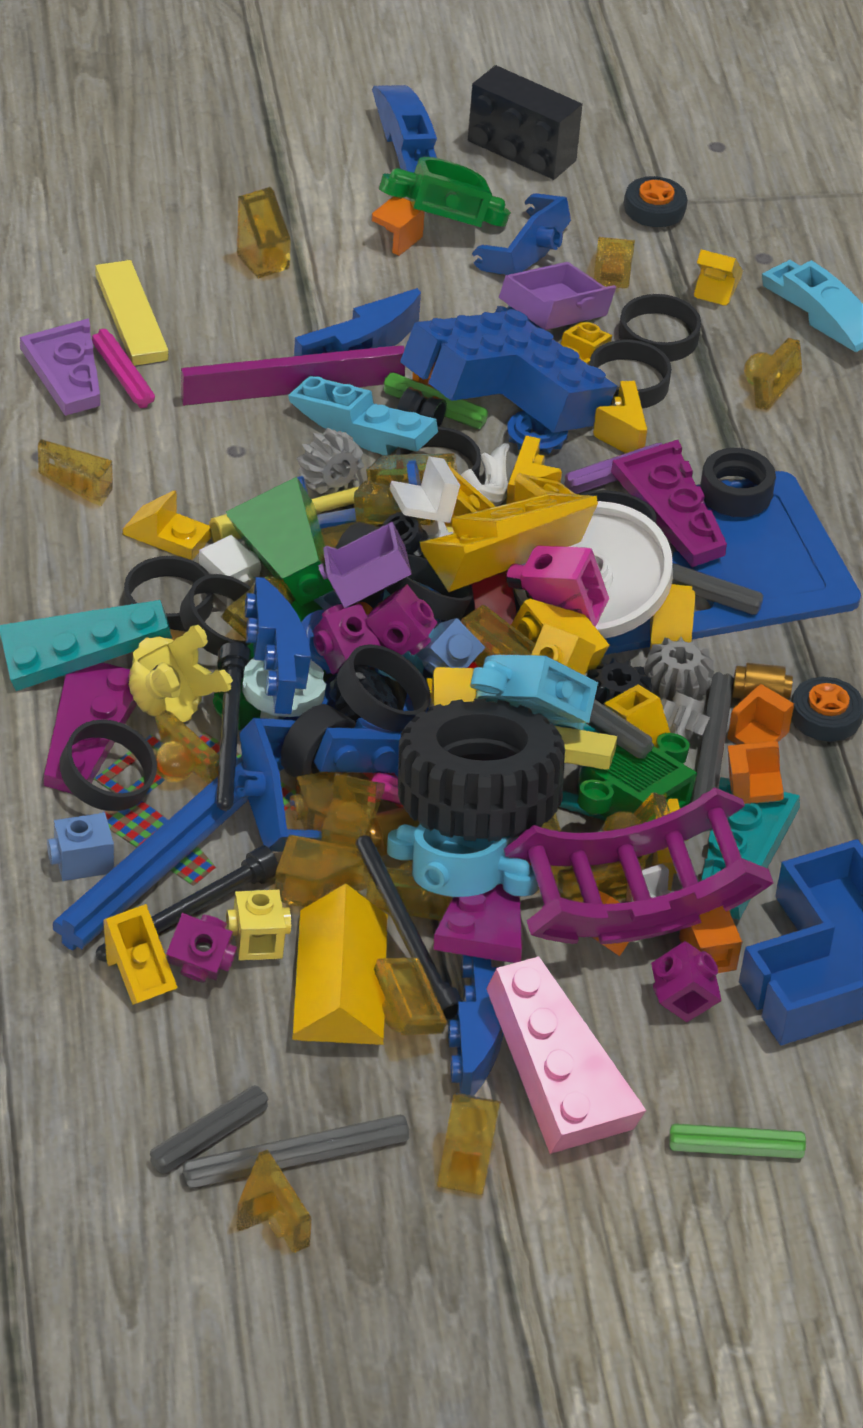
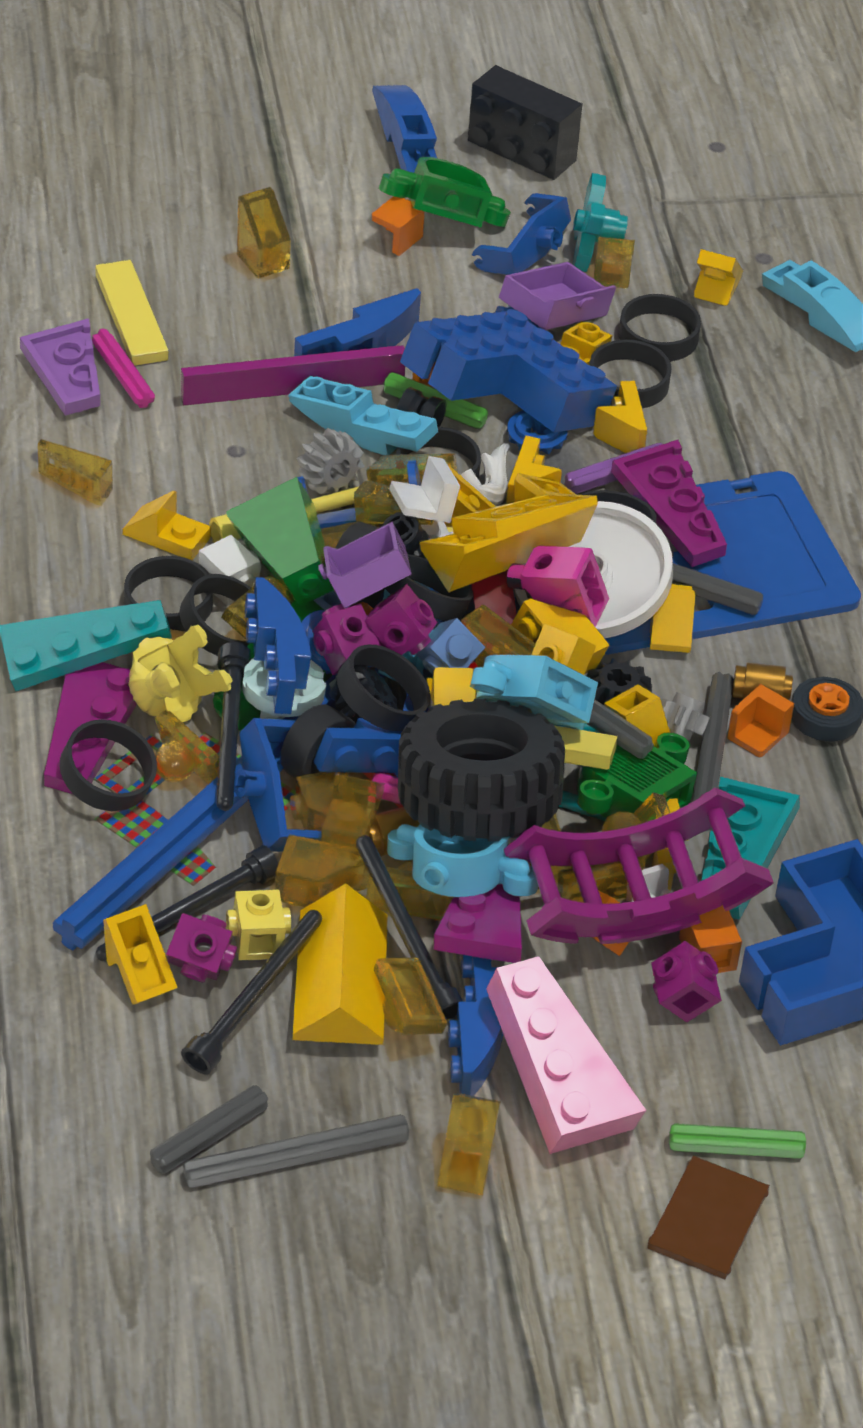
(82, 846): medium blue brick -> none
(204, 1051): none -> black piece
(273, 1199): clear yellow slope -> none
(595, 222): none -> teal plant
(655, 201): black wheel -> none
(679, 668): light grey gear -> none
(708, 1217): none -> reddish brown piece
(741, 463): black tyre -> none
(755, 772): orange panel -> none
(774, 372): clear yellow tile -> none

